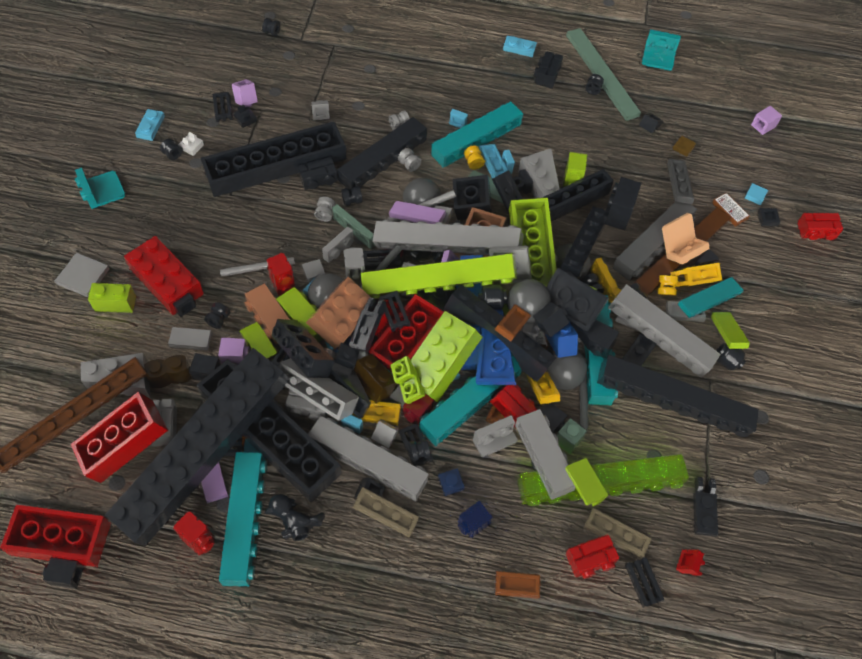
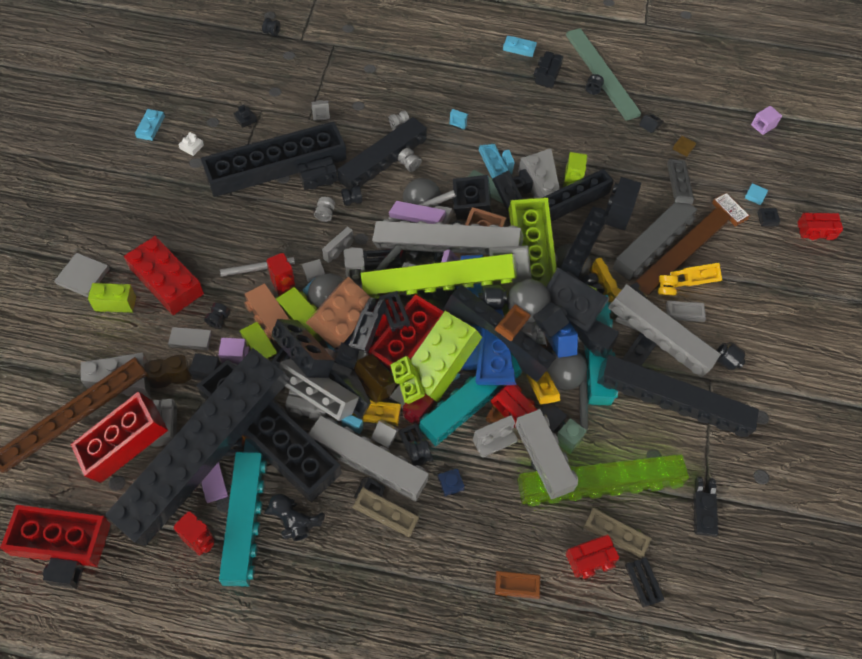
(99, 189): teal bracket -> none
(171, 149): black wheel -> none
(184, 305): black tile -> none
(223, 116): black tile -> none
(244, 92): lavender brick -> none
(359, 230): sand green tile -> none
(474, 157): yellow wheel -> none
(474, 520): clear blue brick -> none
(476, 133): teal brick -> none
(586, 482): lime panel -> none
(660, 50): teal bracket -> none
(681, 241): light nougat bracket -> none
(690, 562): red tile -> none
(707, 258): black slope -> none
(710, 297): teal tile -> none
(730, 330): lime tile -> none

